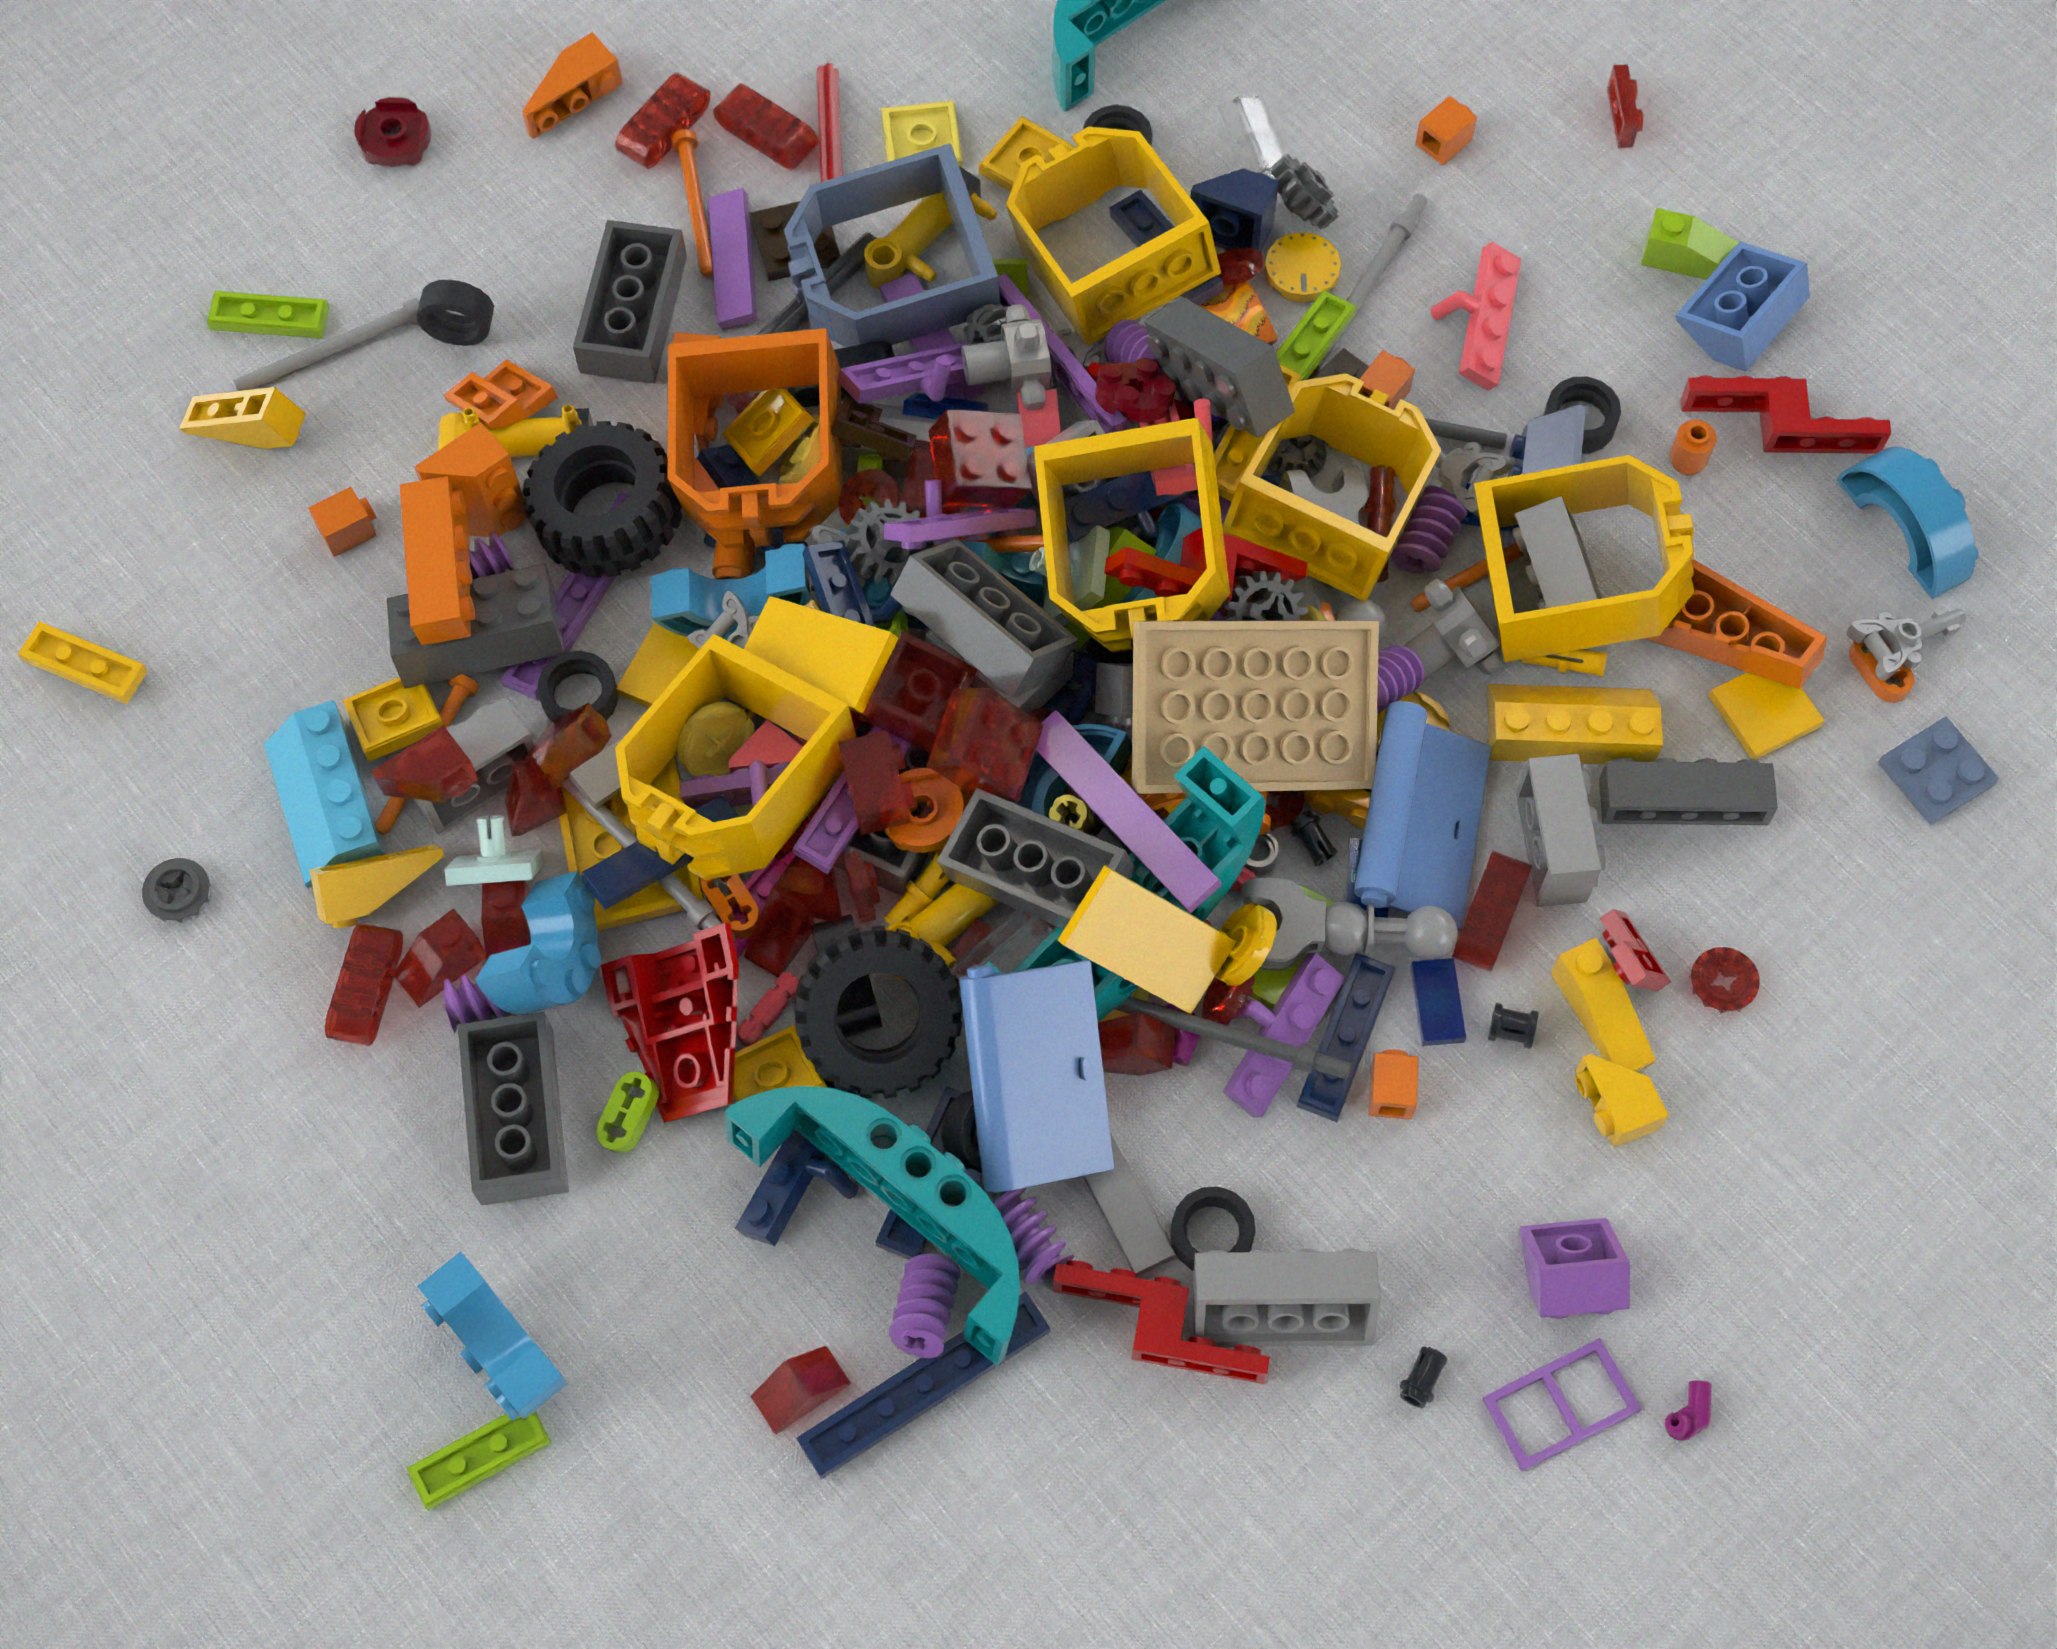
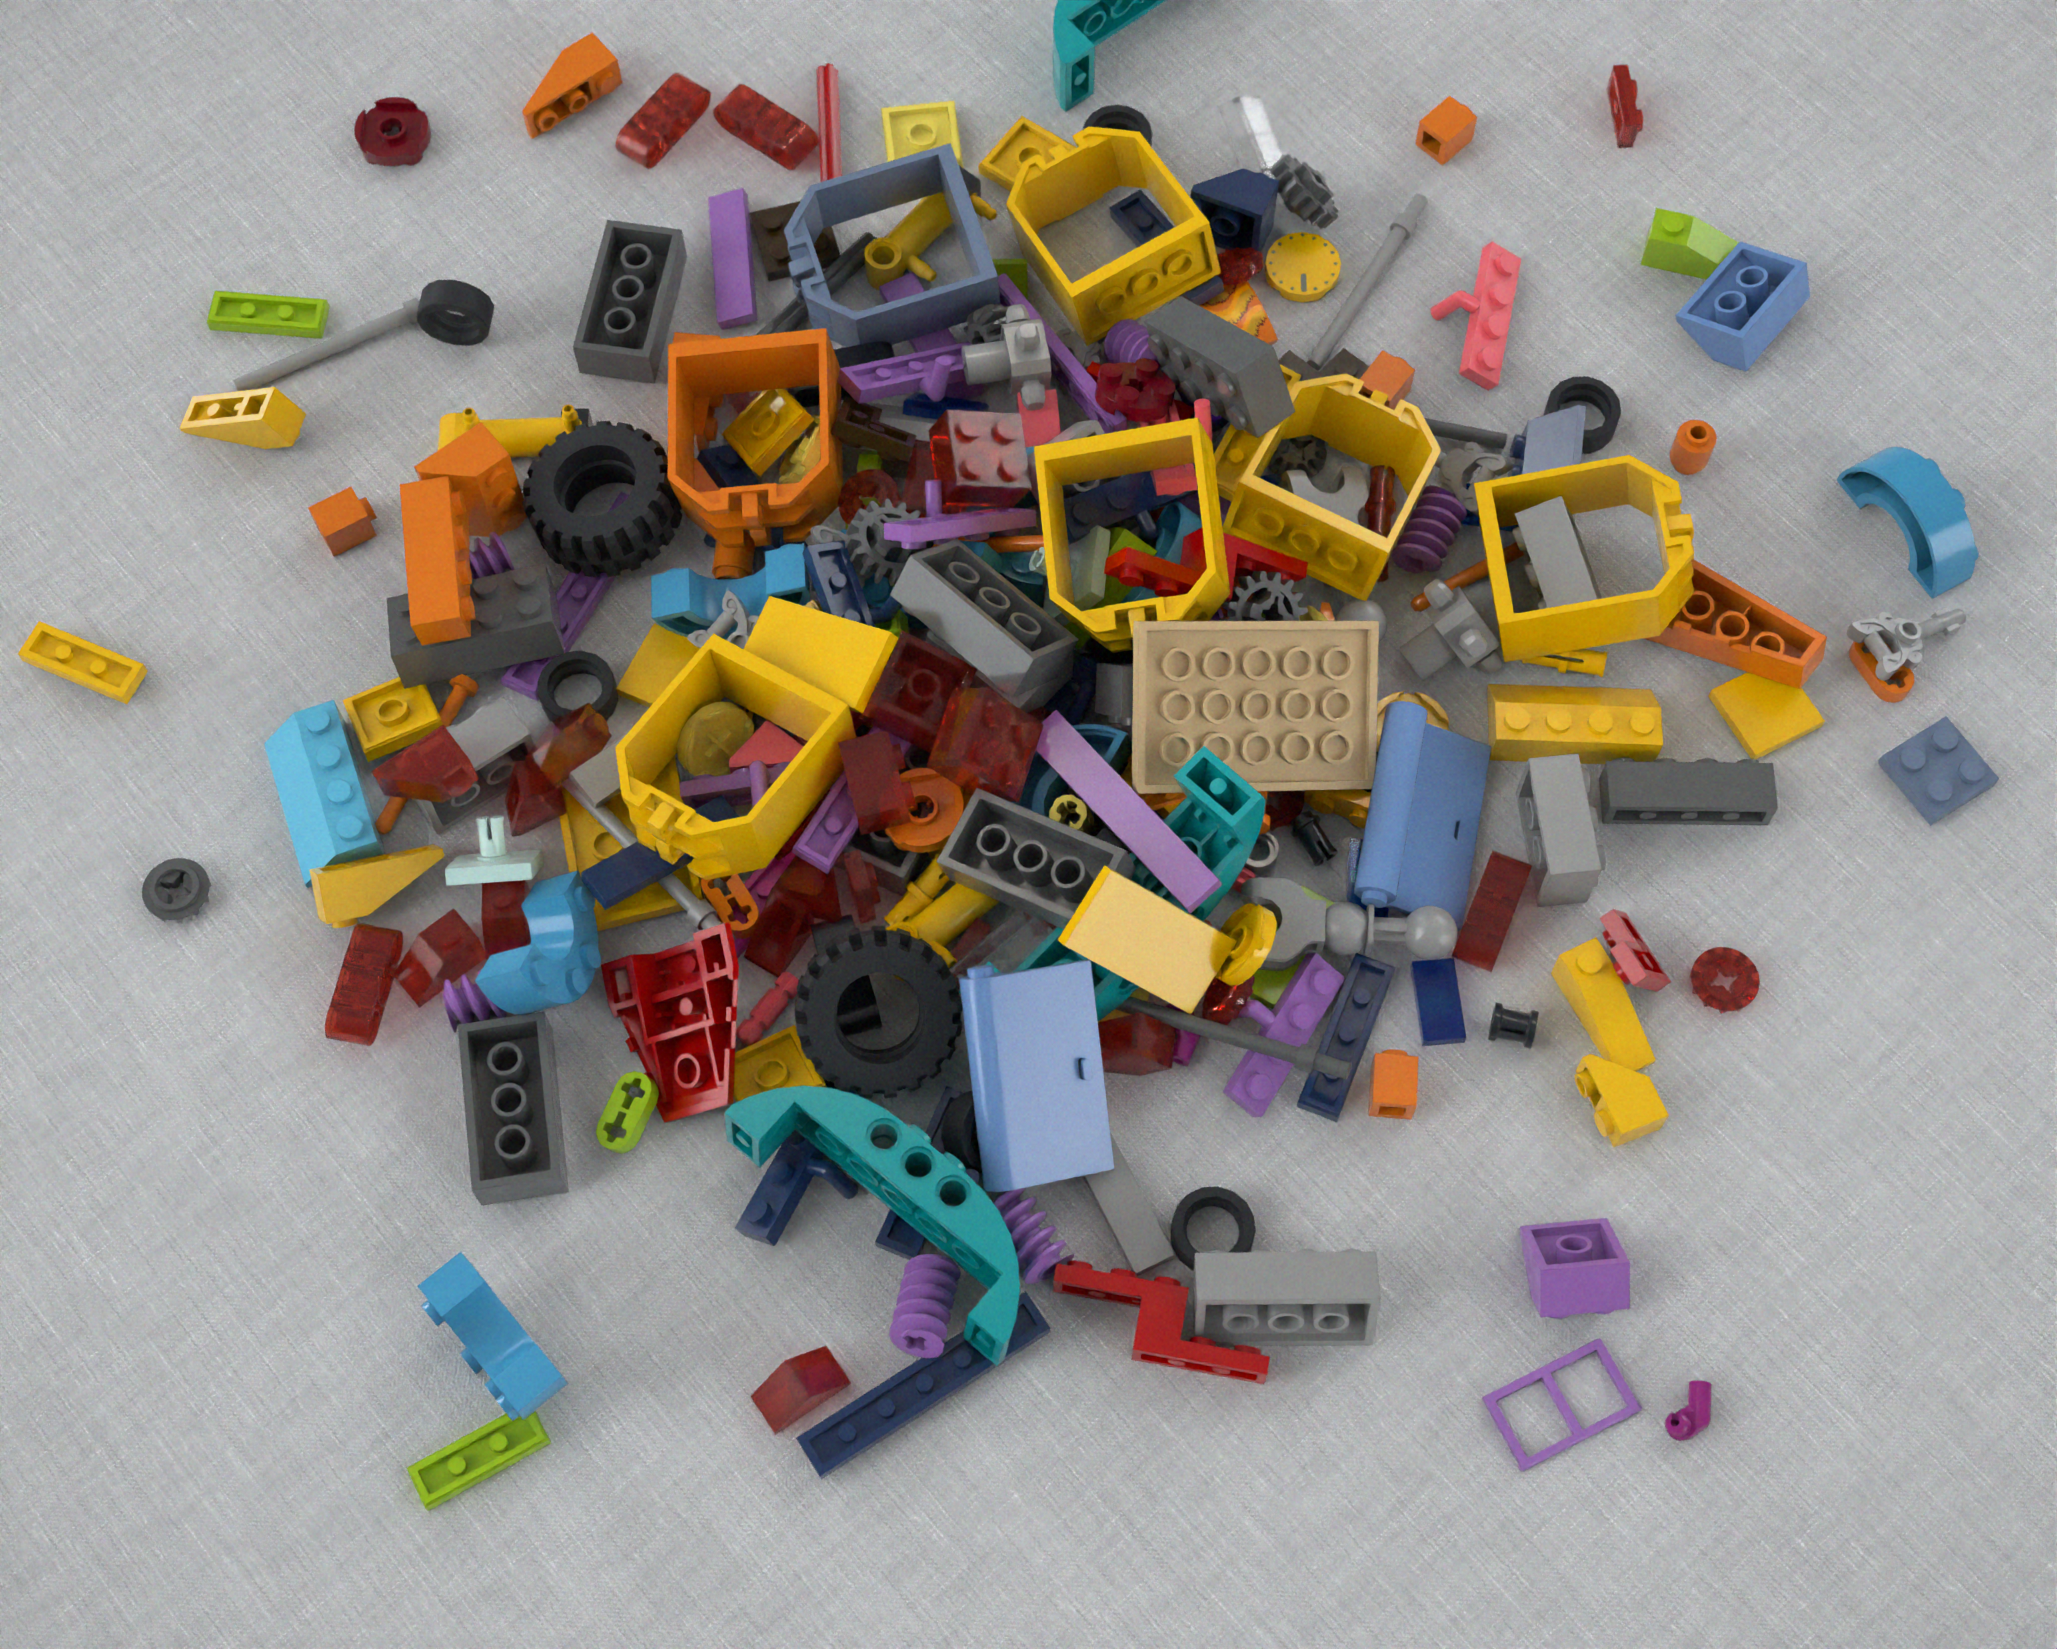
(503, 395): orange slope -> none
(685, 142): orange bar -> none
(1315, 334): lime tile -> none
(1398, 674): medium lavender piece -> none
(1423, 1377): black pin -> none
(1785, 415): red bracket -> none

